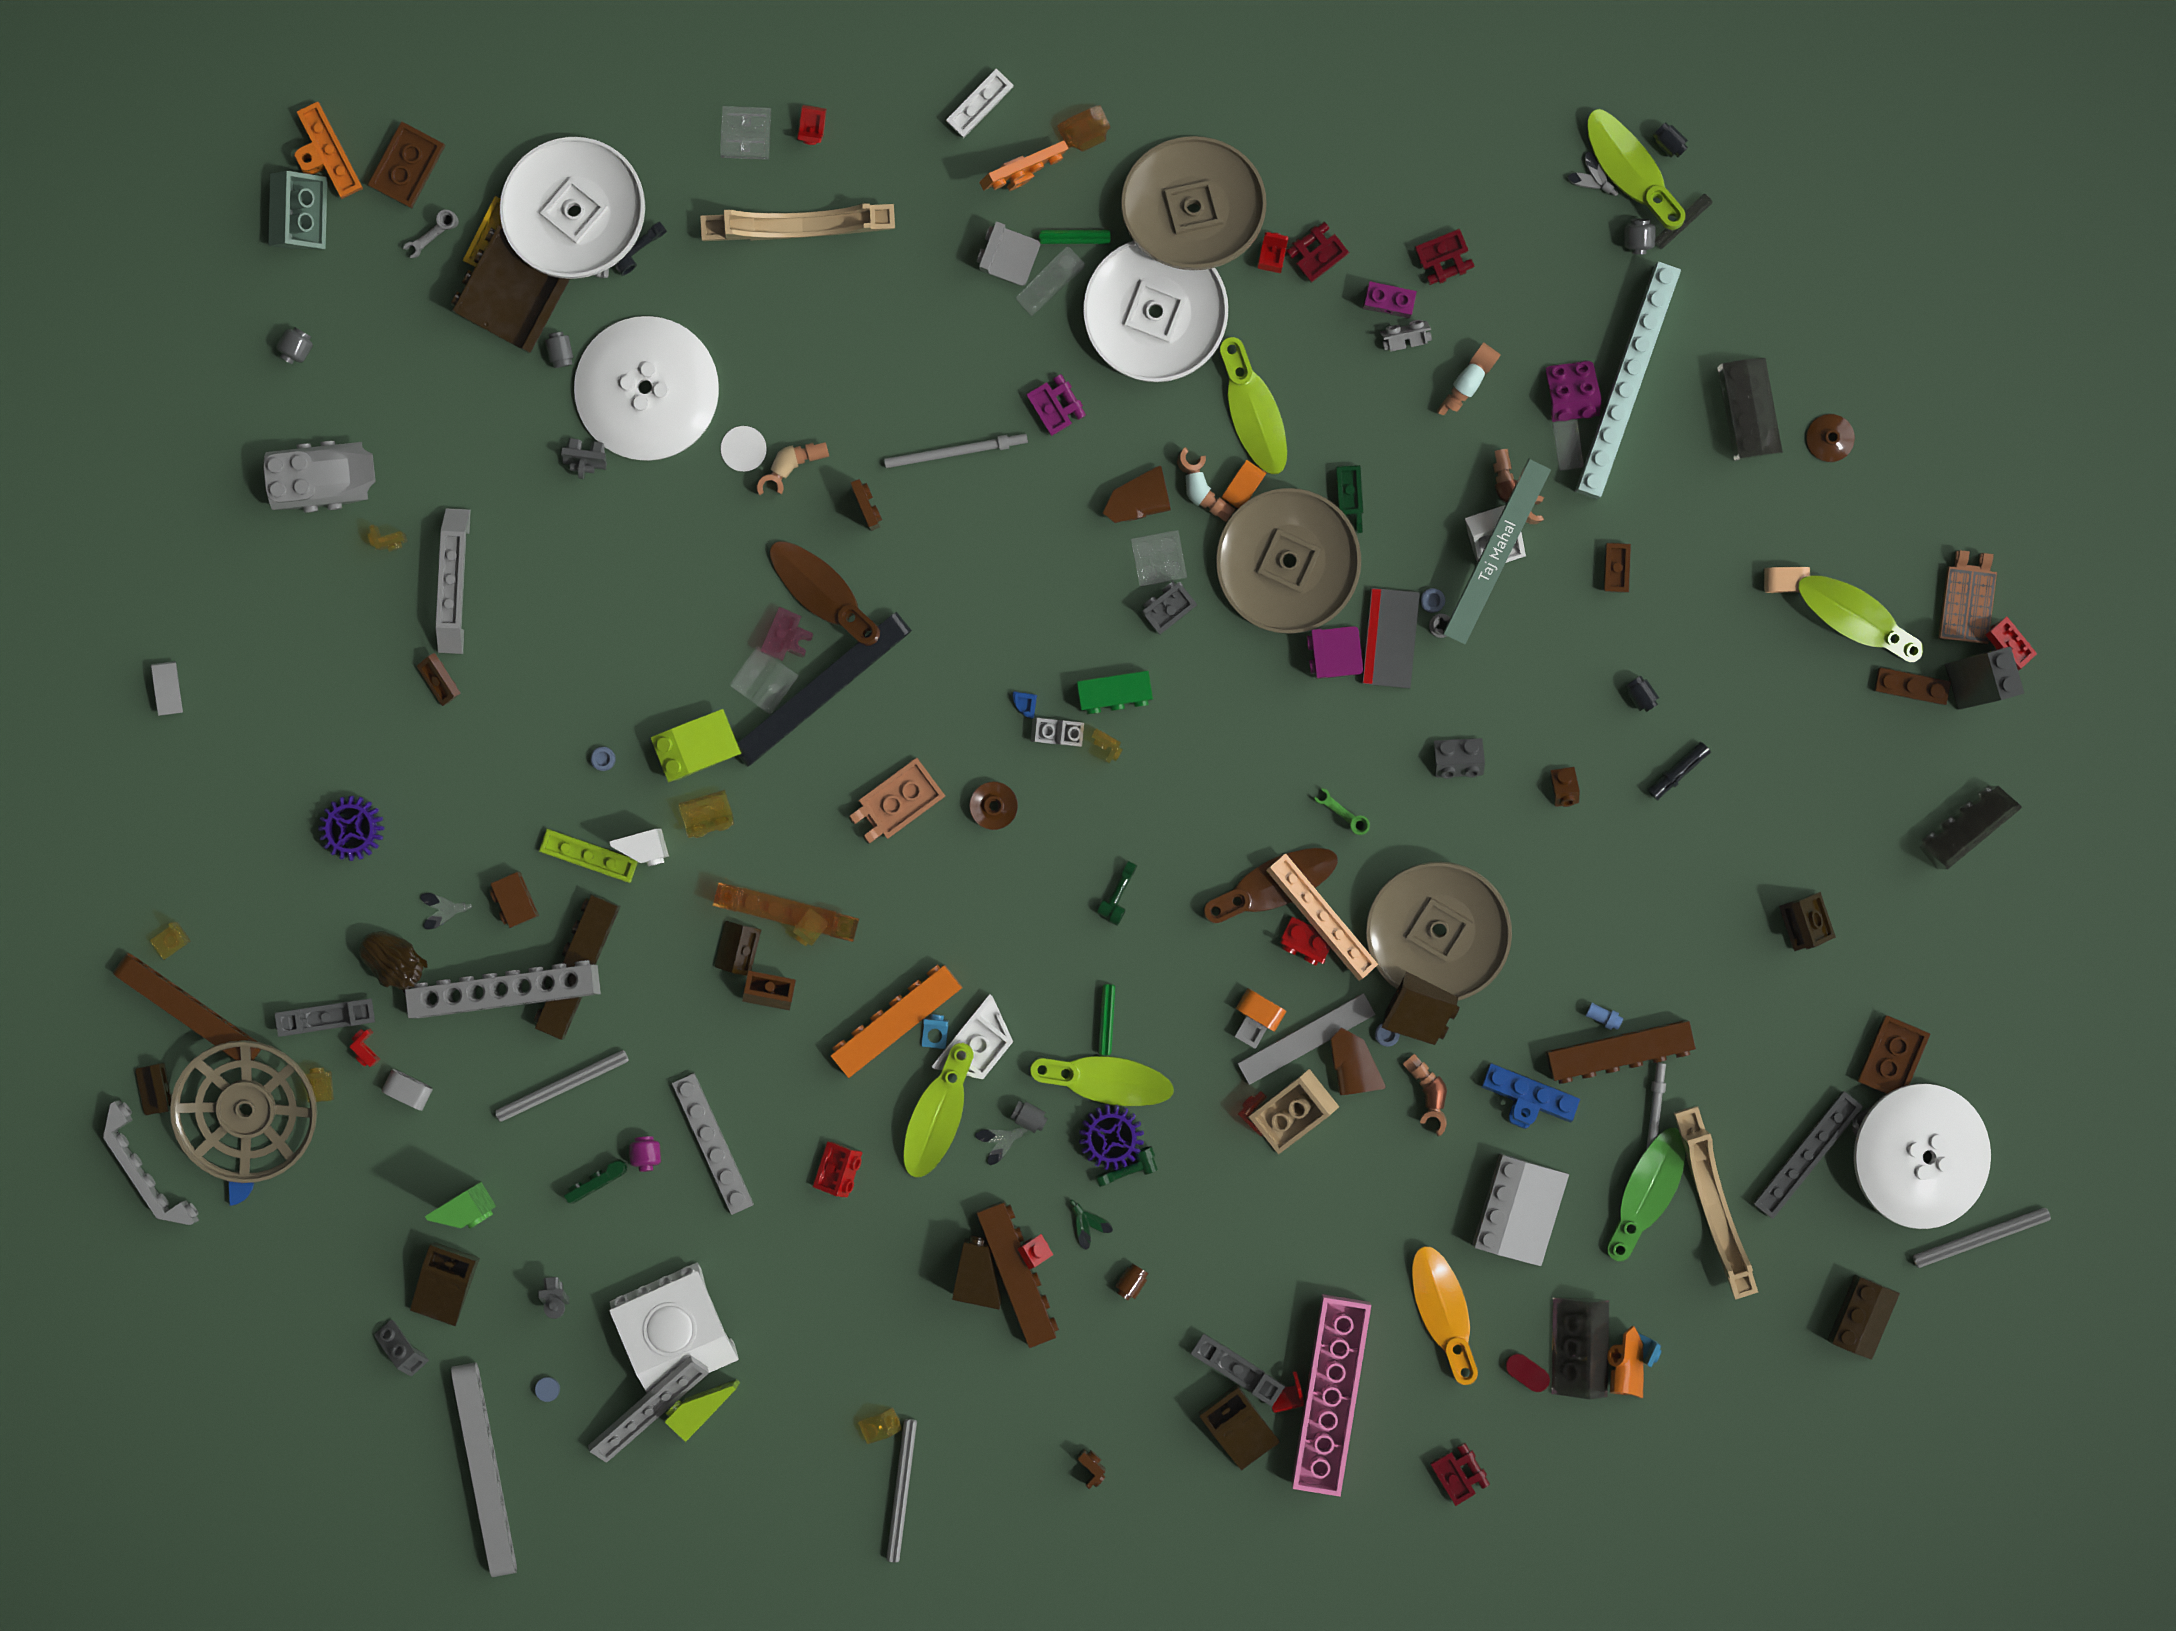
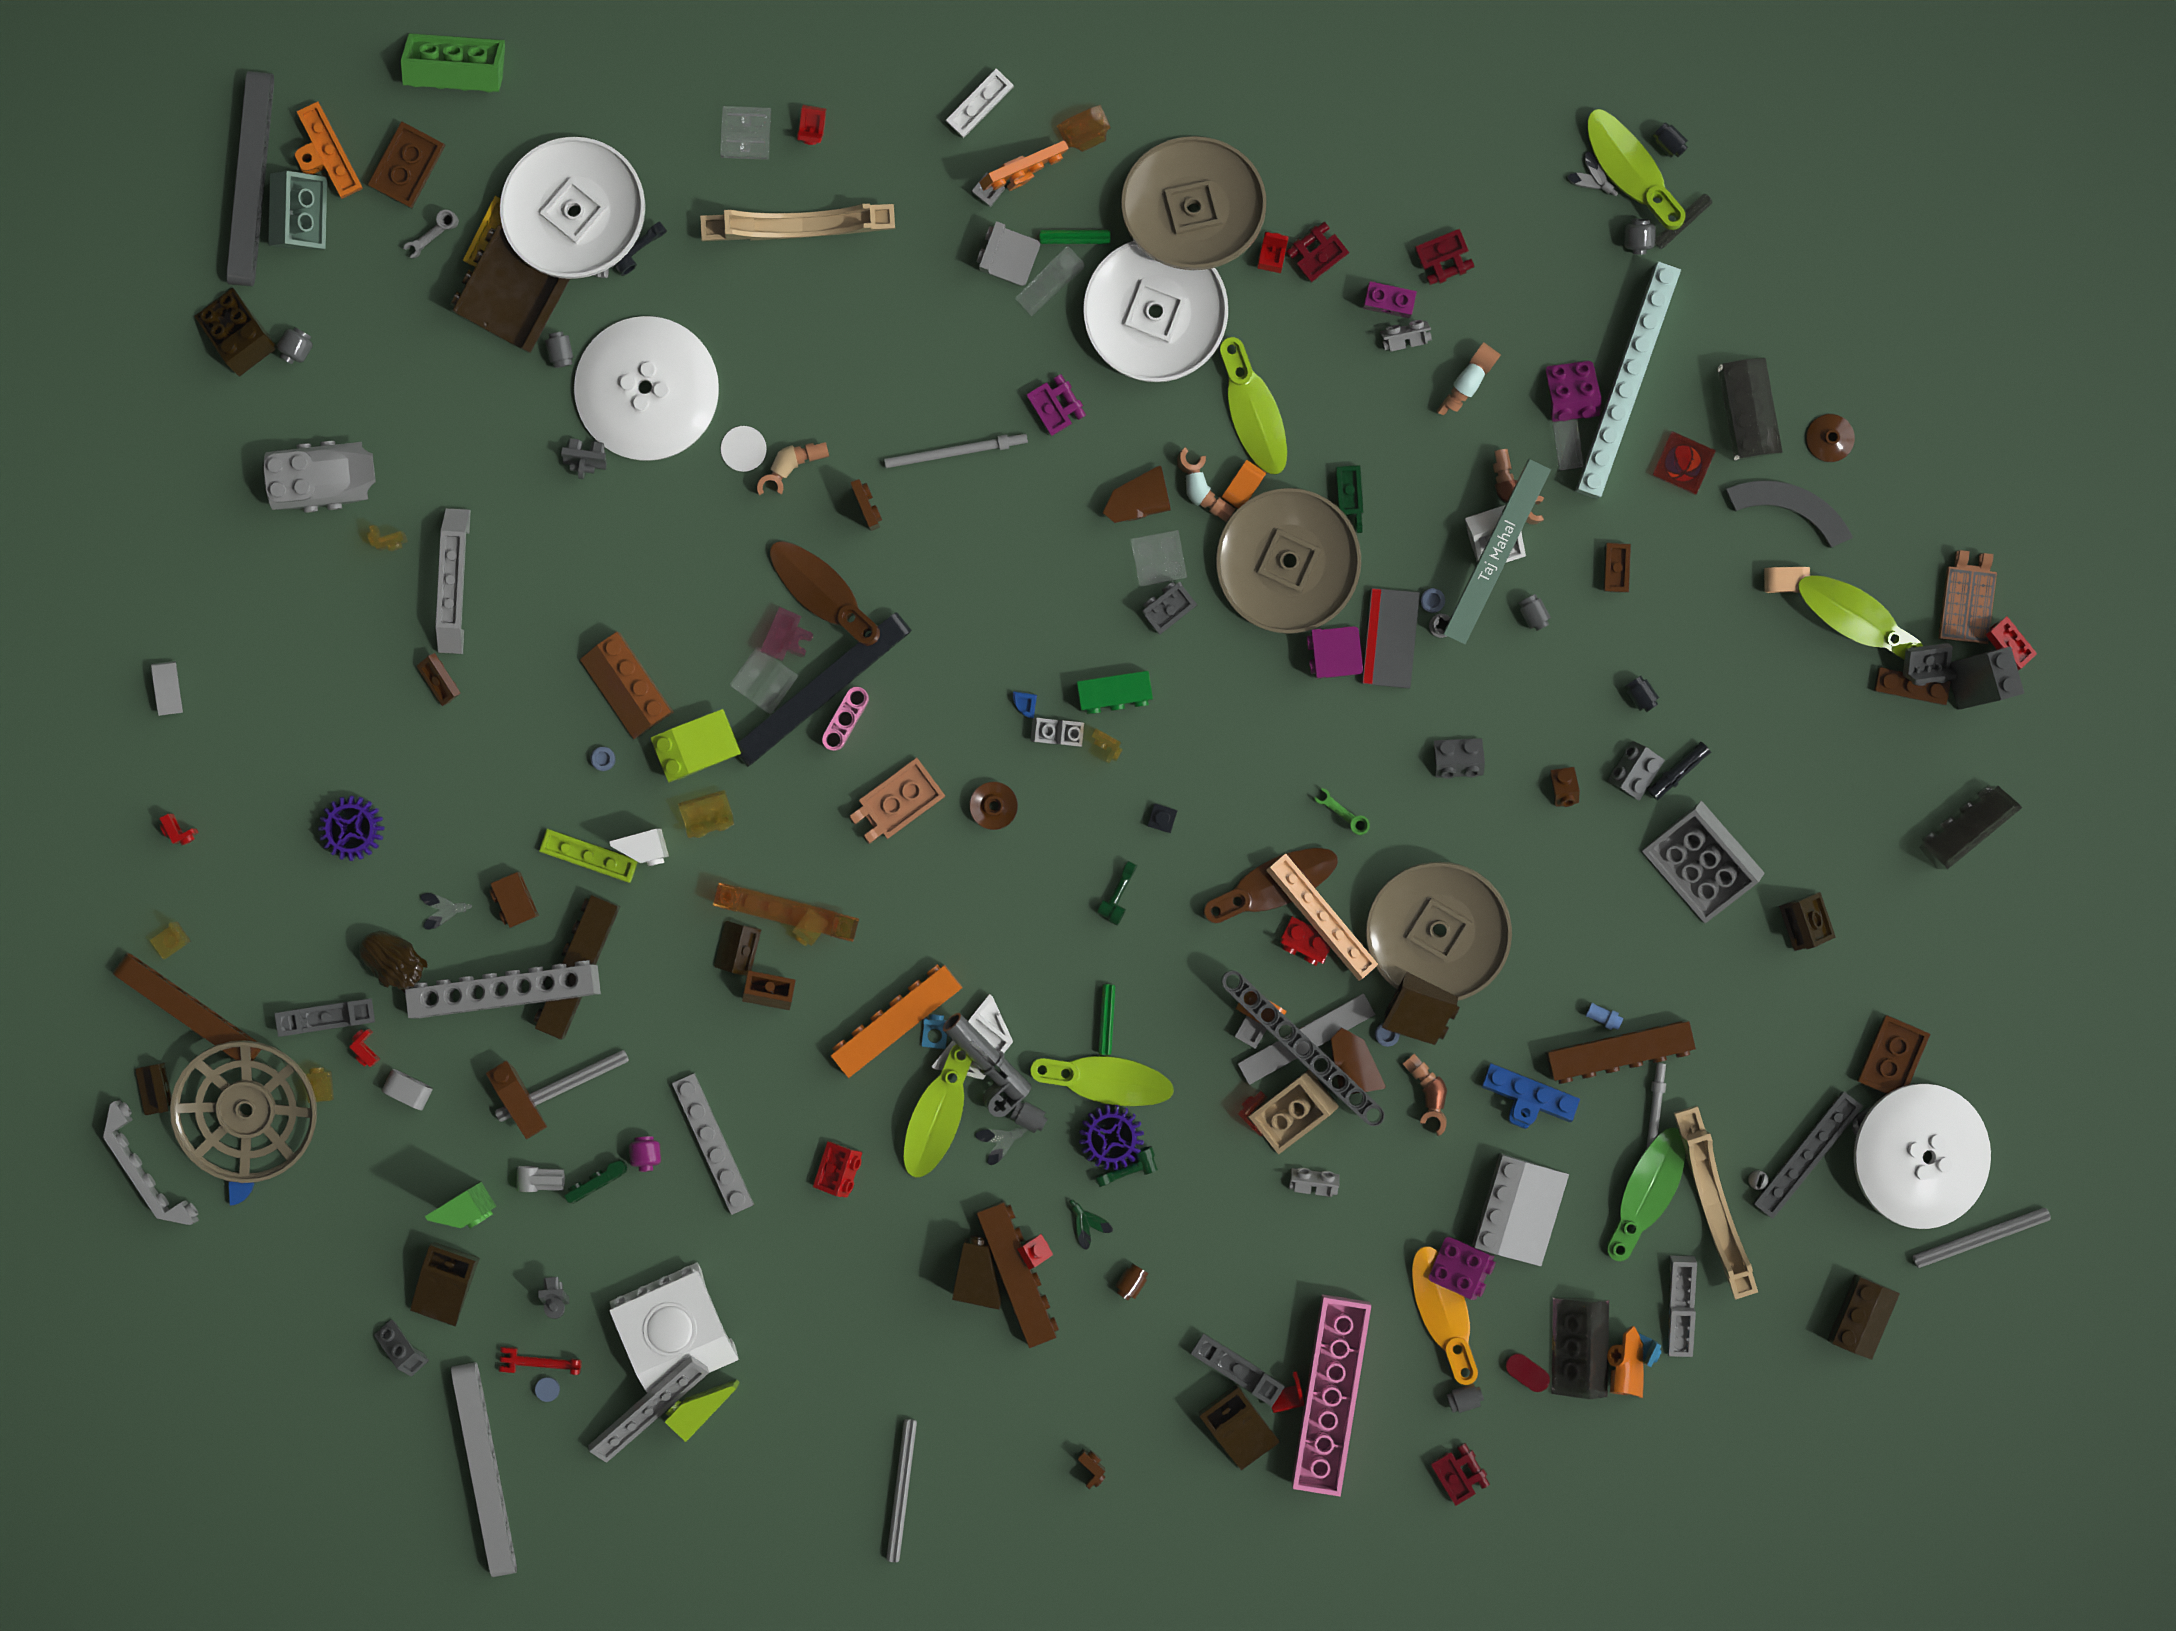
(173, 830): none -> red bracket
(235, 332): none -> dark brown slope
(250, 178): none -> dark grey beam
(453, 62): none -> bright green slope
(516, 1099): none -> reddish brown slope
(534, 1179): none -> light grey piece
(573, 1365): none -> red hinge
(626, 685): none -> dark orange slope
(855, 711): none -> bright pink beam
(880, 1426): clear yellow bracket -> none
(987, 196): none -> light grey plate
(1006, 1080): none -> dark grey piece
(1162, 818): none -> black plate
(1309, 1058): none -> dark grey beam
(1325, 1182): none -> light grey hinge
(1462, 1268): none -> magenta bracket
(1465, 1398): none -> dark grey brick
(1534, 612): none -> dark grey brick
(1636, 770): none -> dark grey bracket
(1681, 1306): none -> light grey slope
(1683, 463): none -> clear red tile
(1703, 862): none -> light grey slope
(1754, 1177): none -> light grey hinge
(1796, 500): none -> dark grey tile
(1929, 664): none -> dark grey bracket

